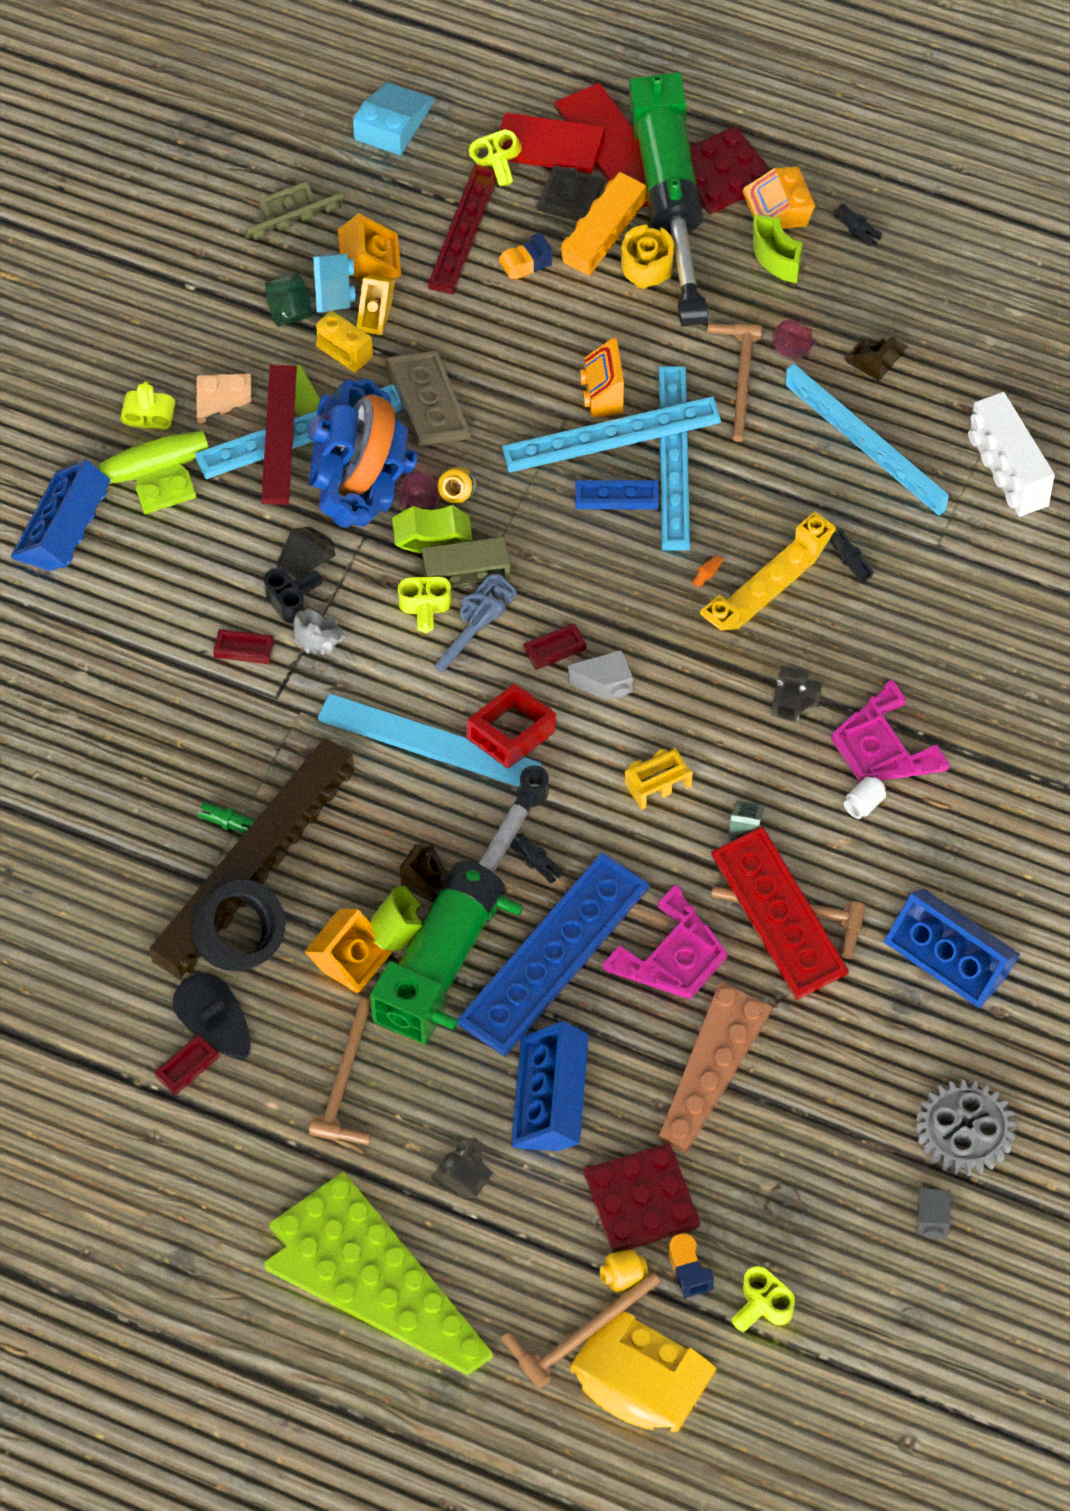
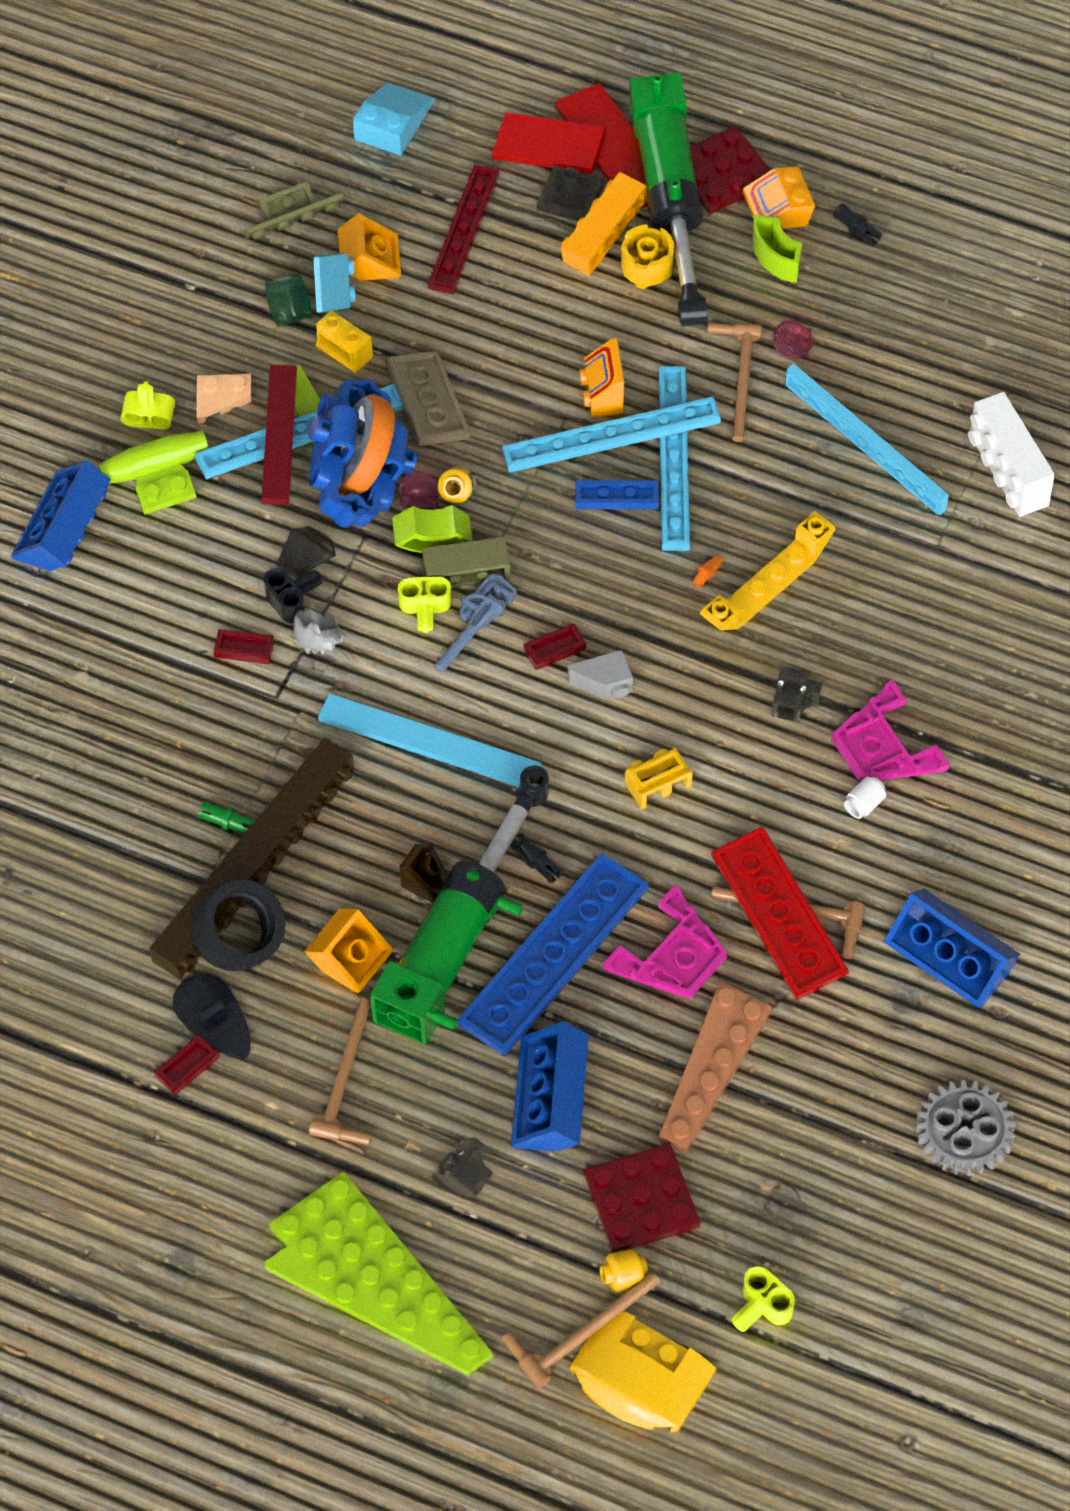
(375, 303): yellow slope -> none
(396, 920): lime brick -> none
(497, 156): neon yellow beam -> none
(499, 745): red window -> none
(527, 257): leg -> none
(687, 1268): leg -> none
(744, 818): sand green slope -> none
(851, 556): black pin -> none
(877, 357): dark brown slope -> none
(933, 1213): dark grey brick -> none

